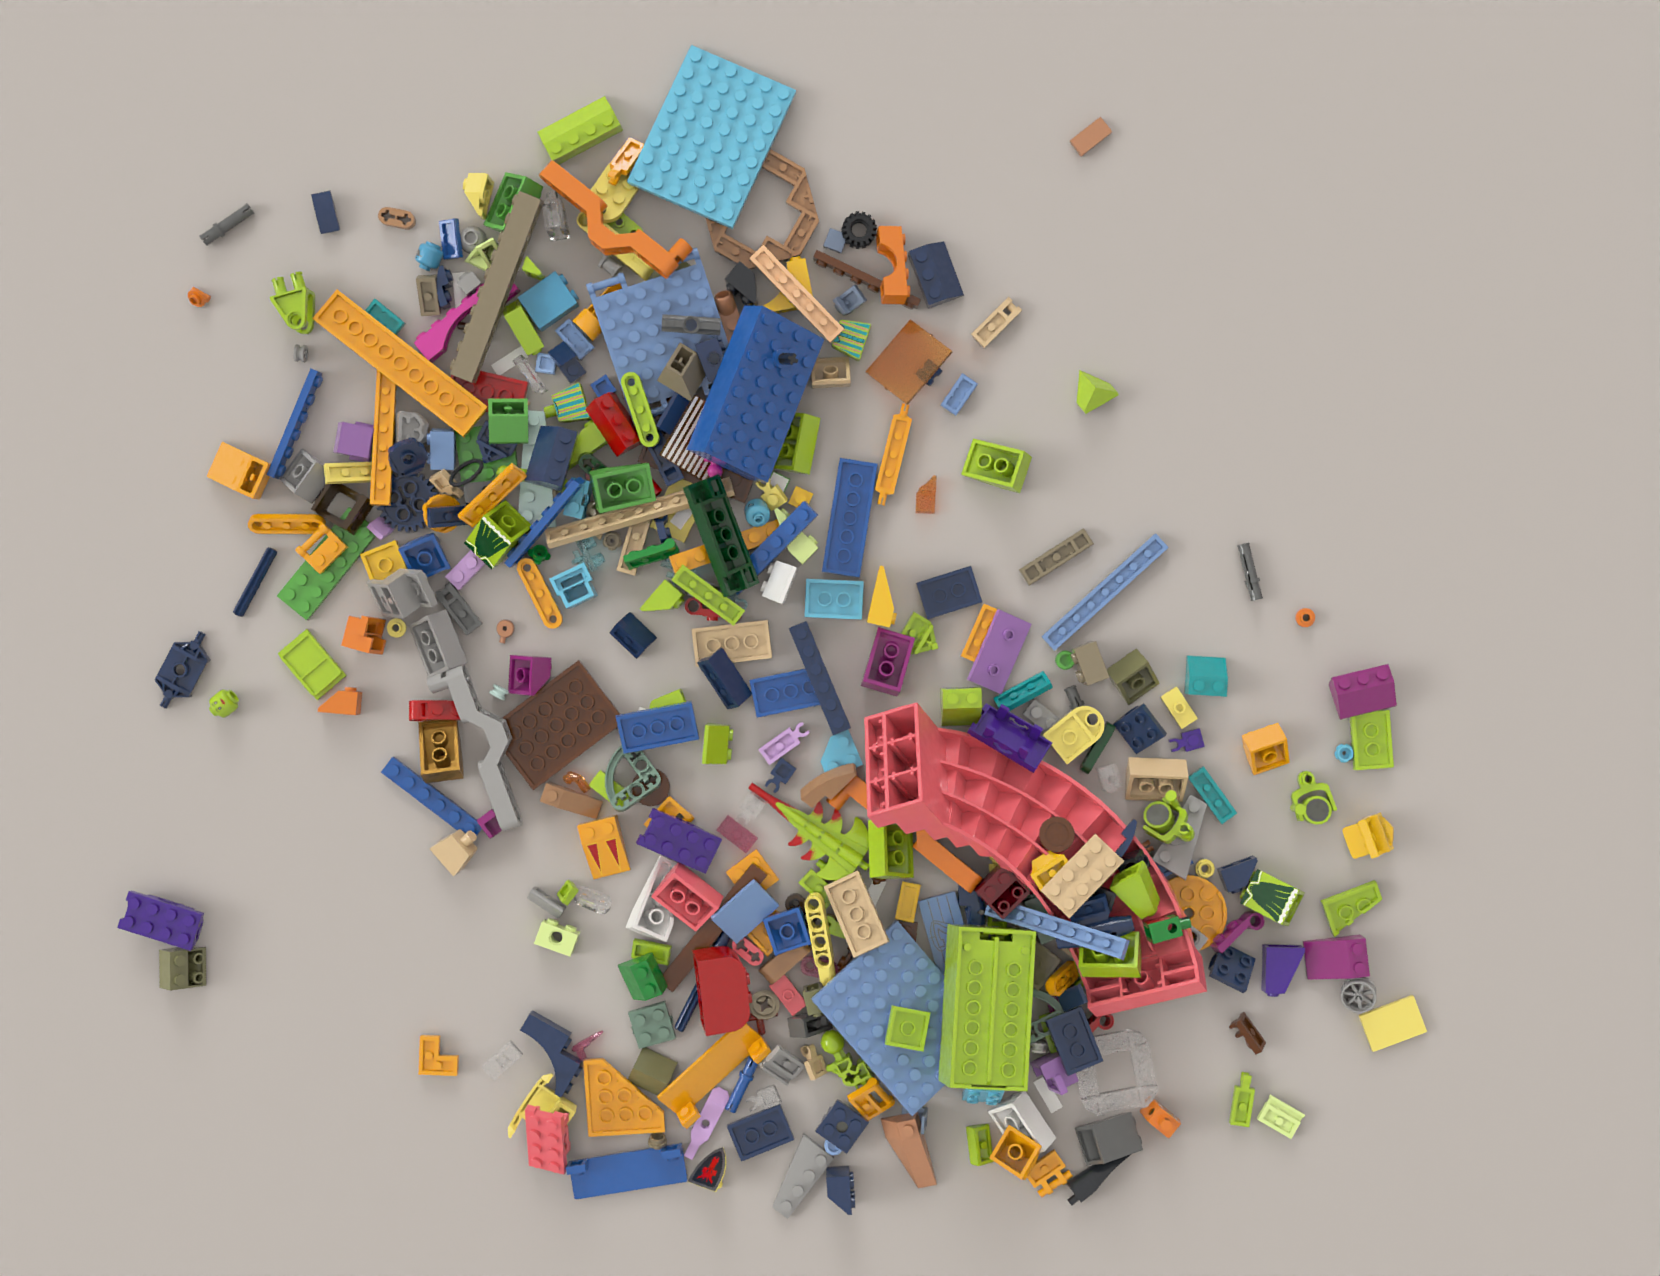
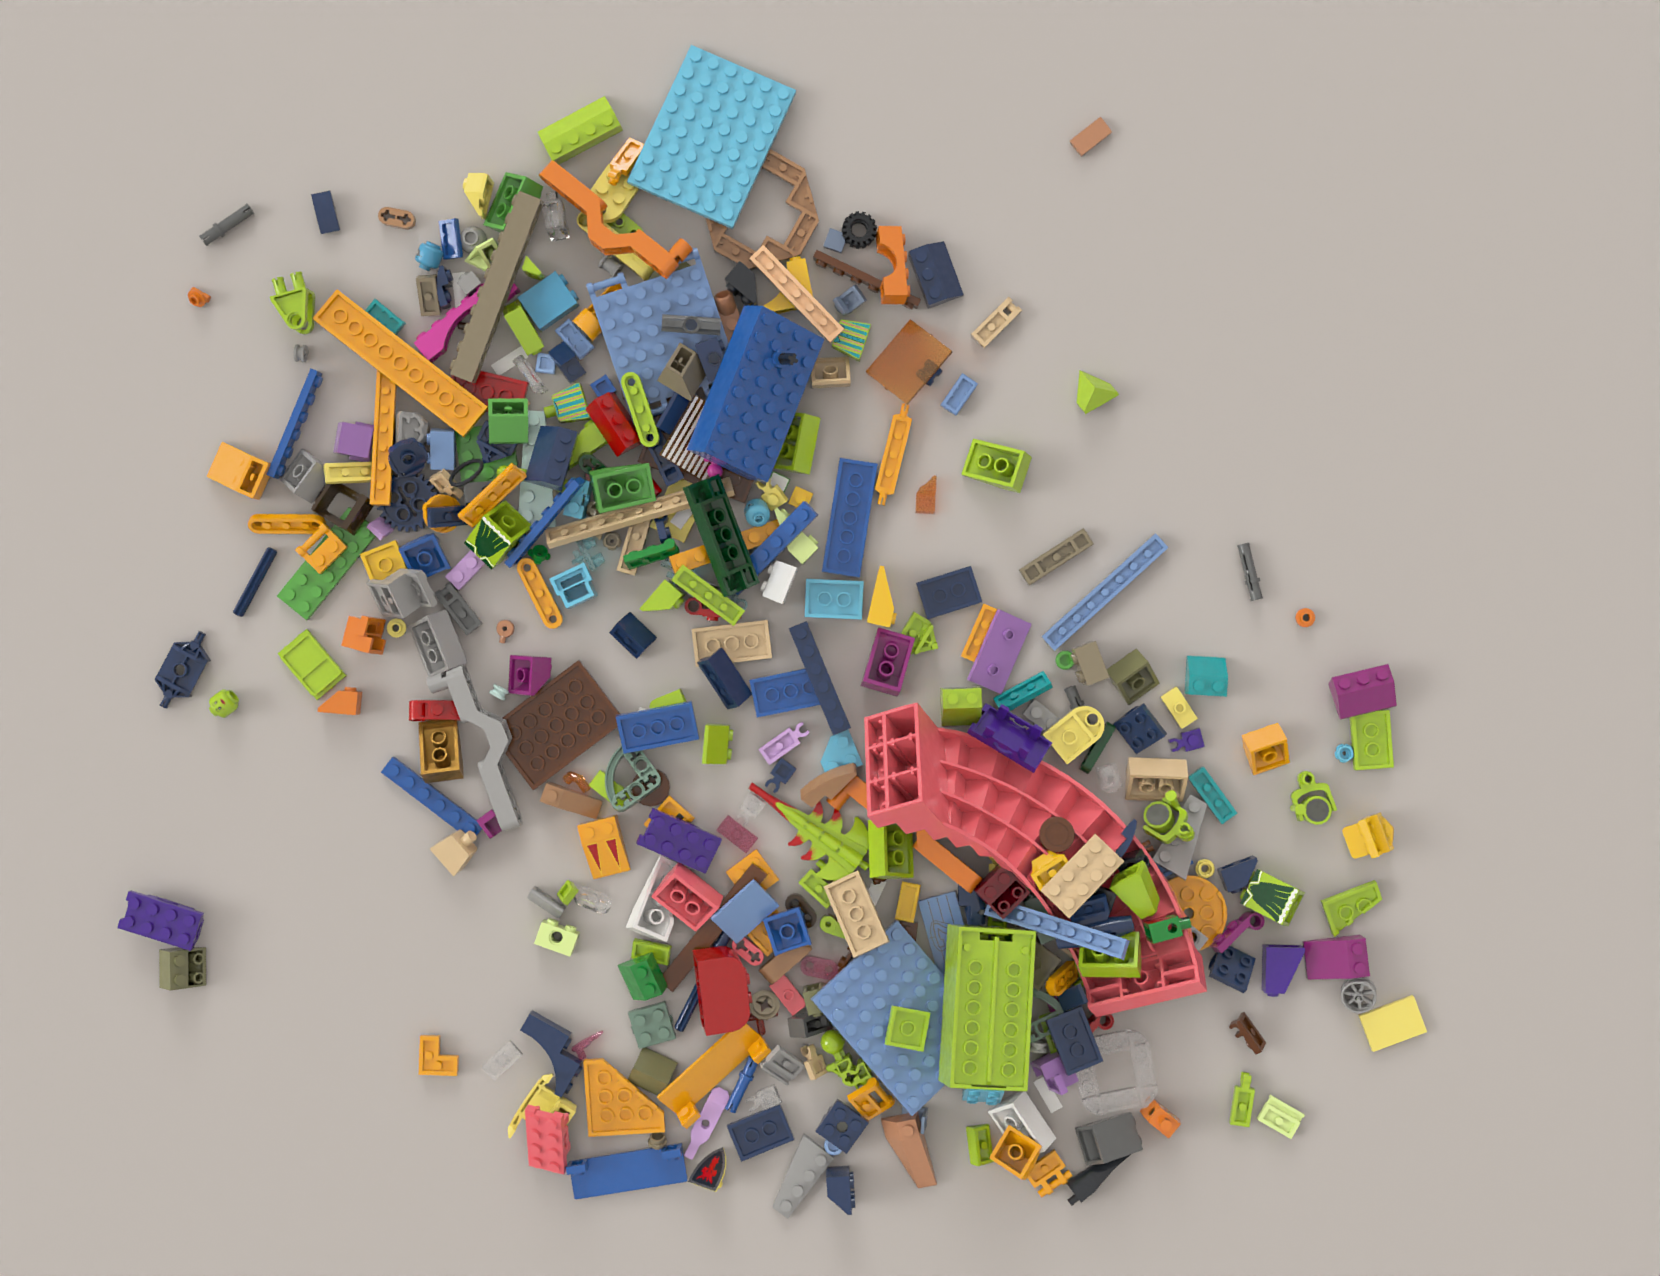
(826, 970): light yellow piece -> none

